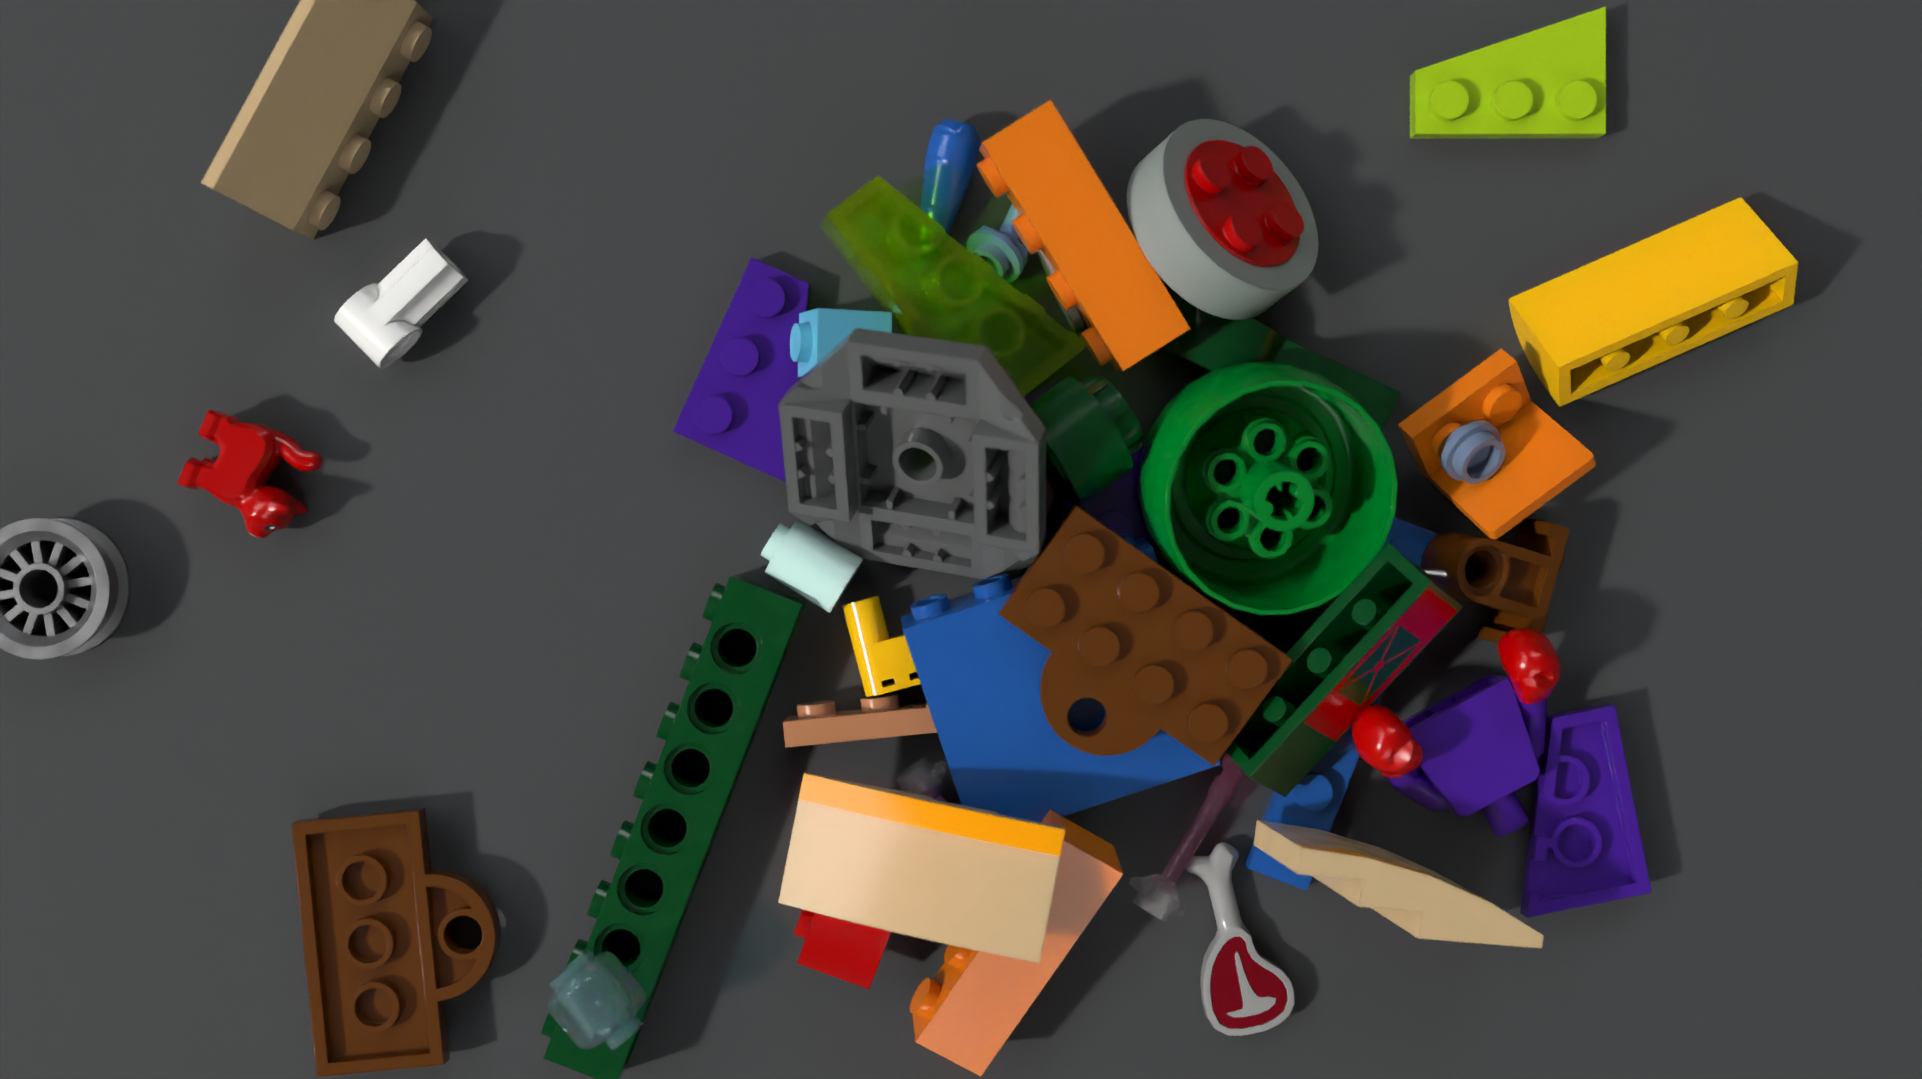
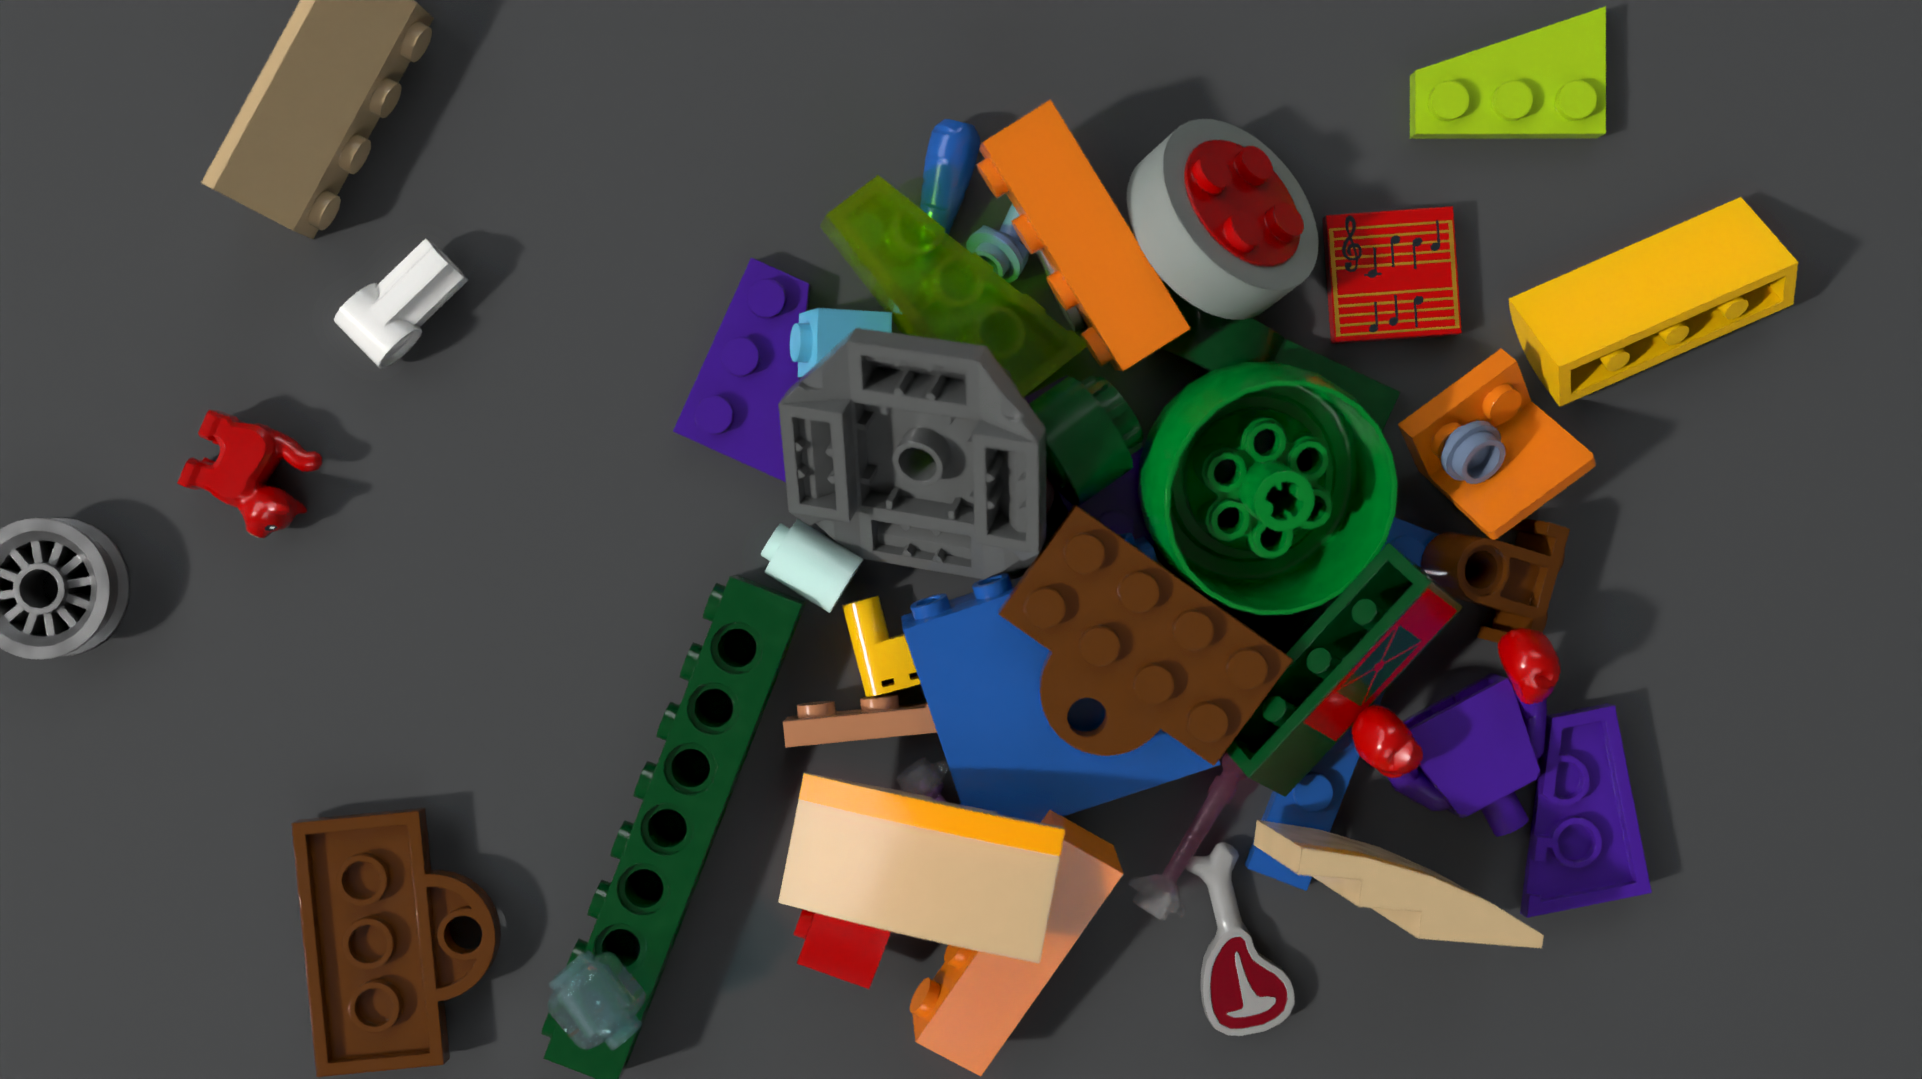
(1391, 275): none -> red tile

